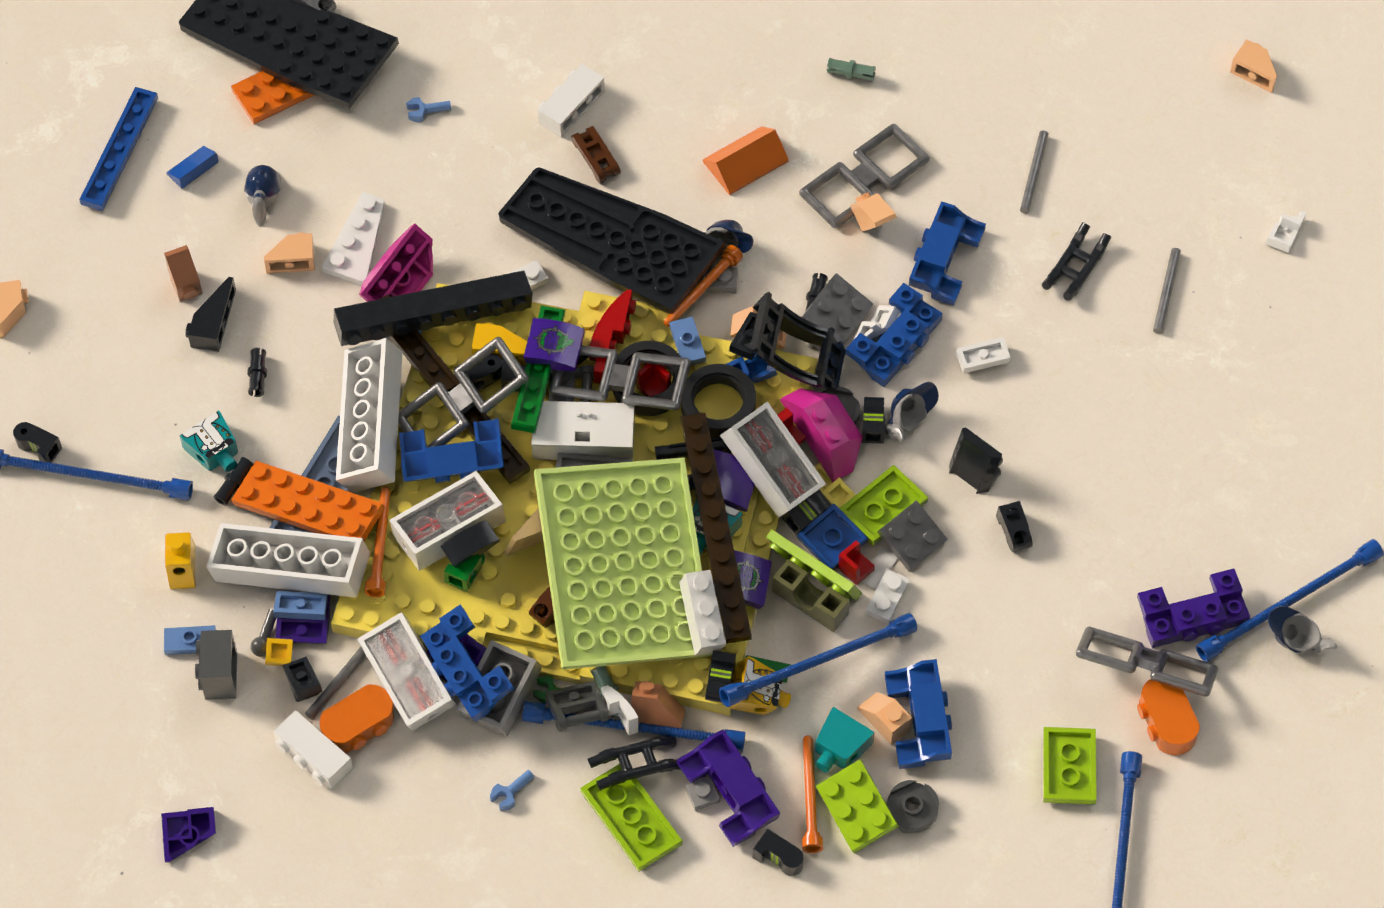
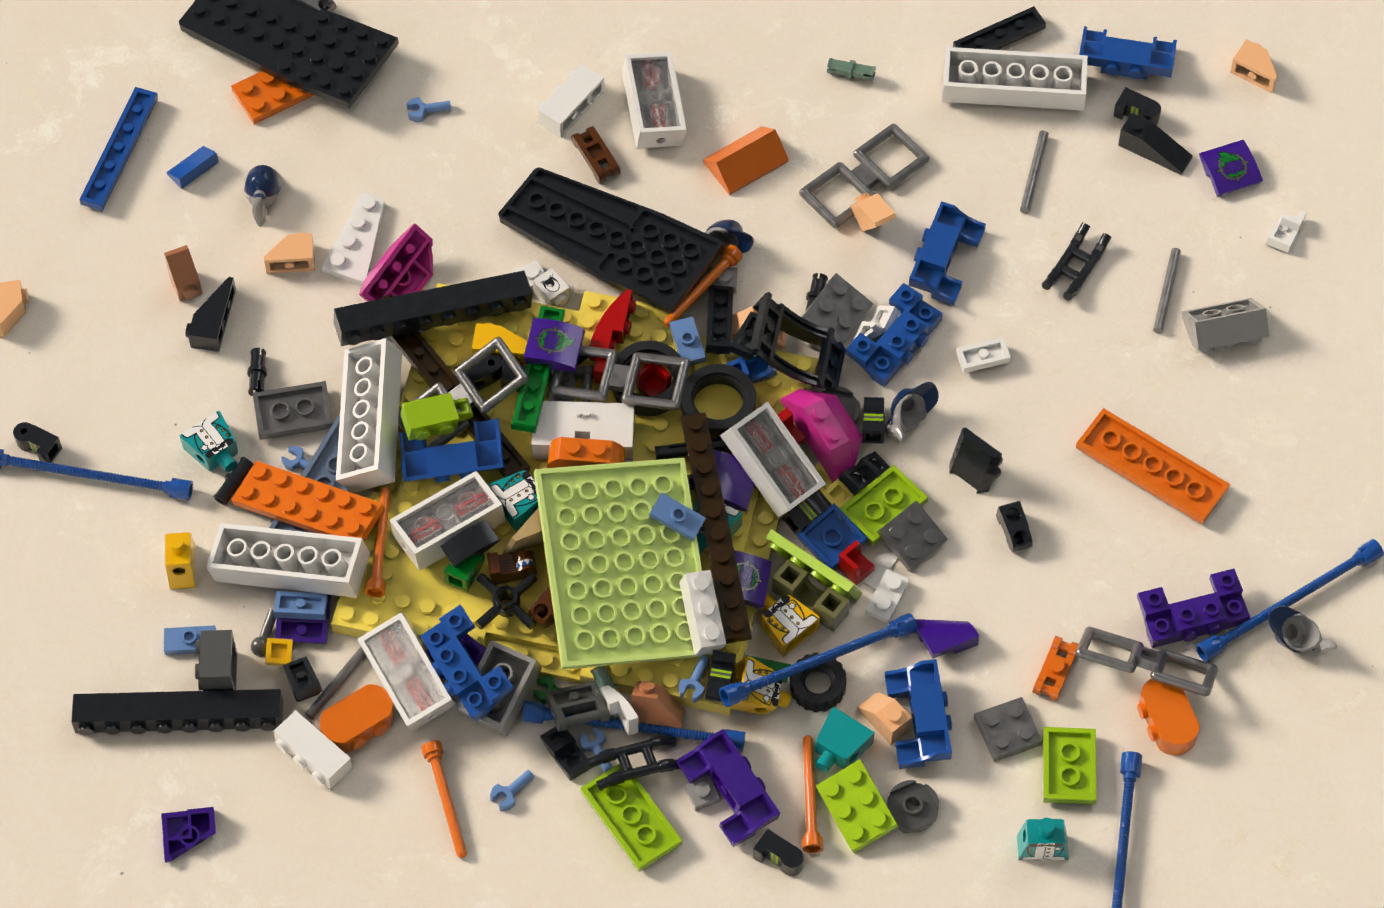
(177, 711): none -> black brick
(292, 410): none -> flat silver plate
(299, 462): none -> medium blue bar
(433, 753): none -> orange piece
(434, 416): none -> lime brick
(506, 609): none -> black bar
(511, 566): none -> reddish brown leg
(517, 496): none -> torso
(551, 289): none -> white brick
(565, 752): none -> black slope
(581, 451): none -> orange brick
(595, 746): none -> medium blue bar
(653, 100): none -> brick
(677, 516): none -> medium blue plate
(694, 681): none -> medium blue bar
(719, 319): none -> black plate
(787, 622): none -> torso
(819, 701): none -> black tyre
(863, 473): none -> black slope
(946, 636): none -> dark purple slope
(1004, 31): none -> black plate
(1008, 729): none -> flat silver plate
(1015, 78): none -> white brick
(1043, 840): none -> teal torso
(1055, 668): none -> orange plate
(1127, 56): none -> blue bracket
(1136, 103): none -> black leg
(1152, 466): none -> orange plate
(1153, 144): none -> black slope
(1226, 324): none -> light grey slope
(1230, 167): none -> dark purple slope

